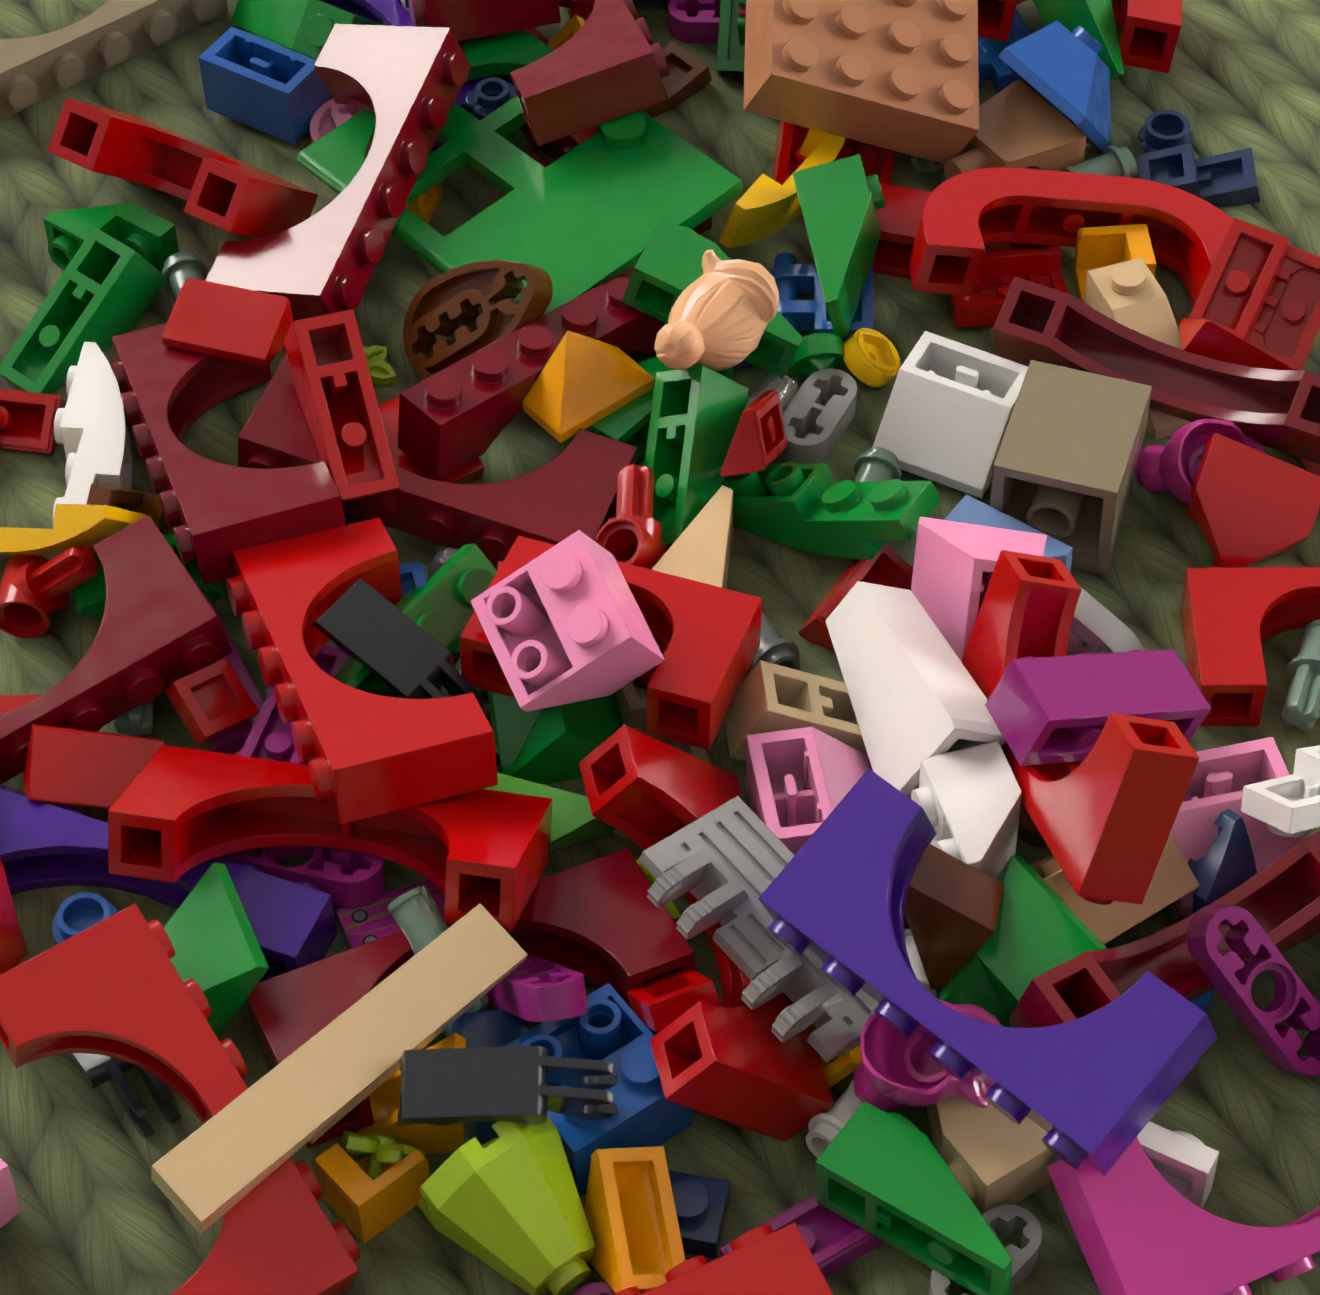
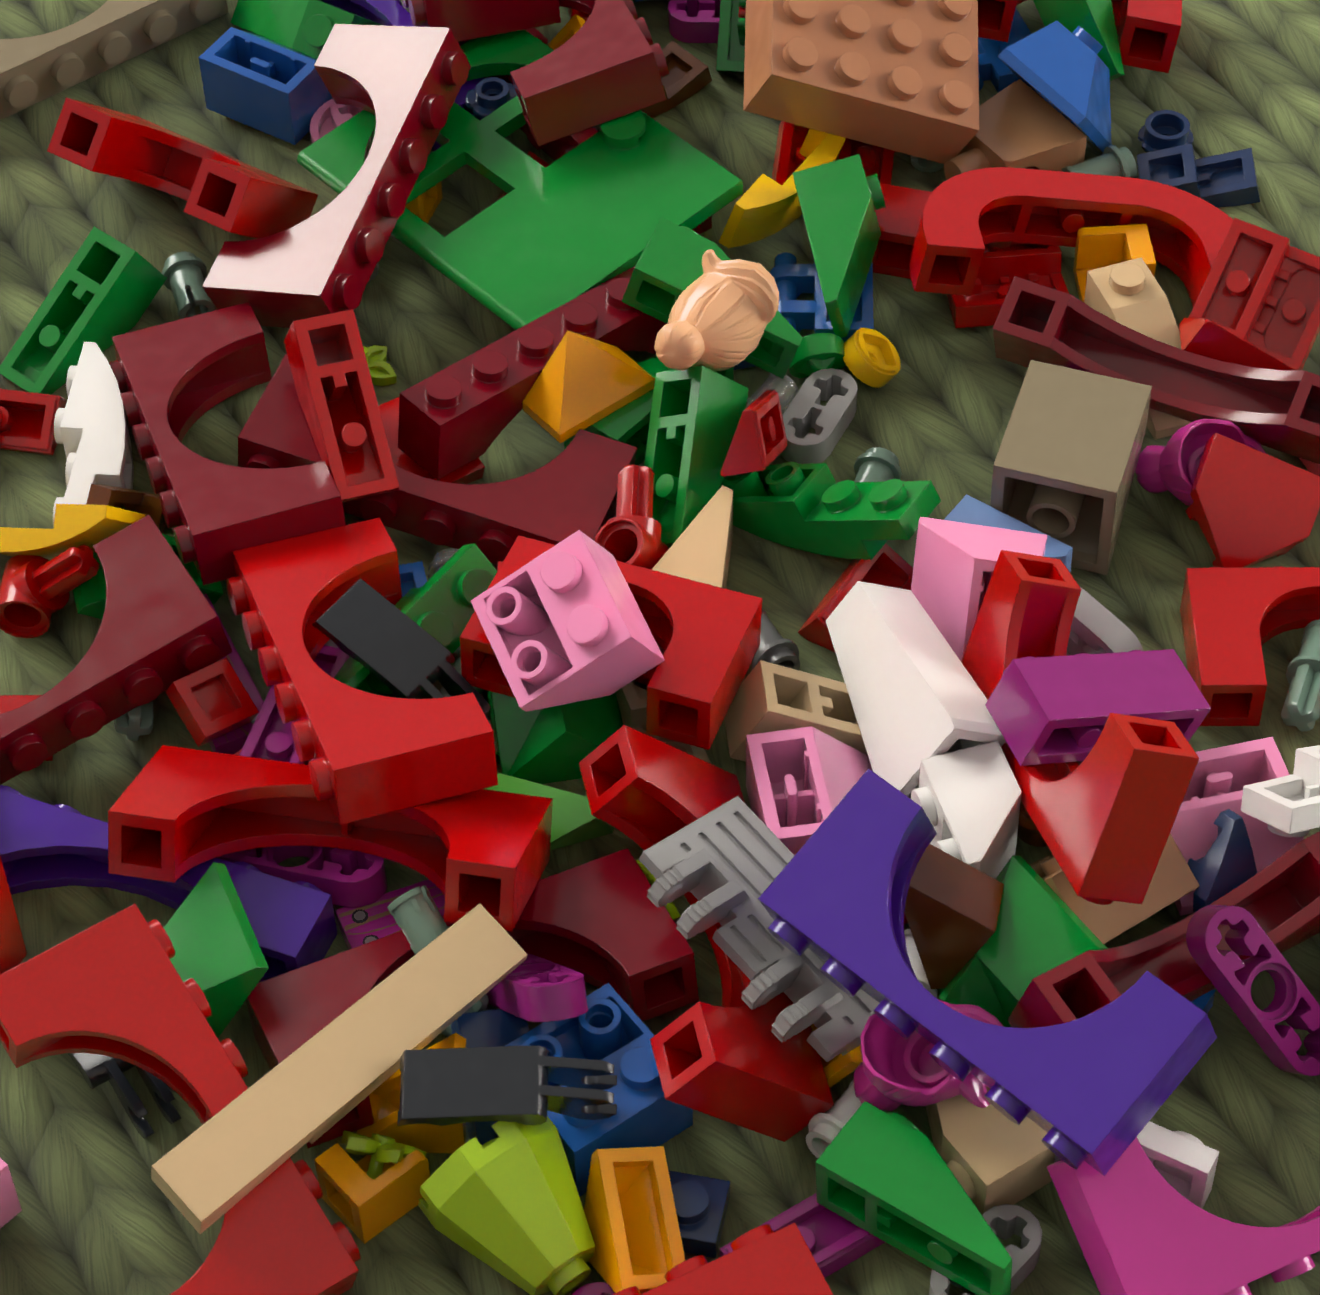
(80, 913): blue plate -> none
(83, 765): red slope -> none
(126, 222): green slope -> none
(228, 322): red slope -> none
(457, 298): reddish brown piece -> none
(670, 997): red plate -> none
(950, 412): white slope -> none

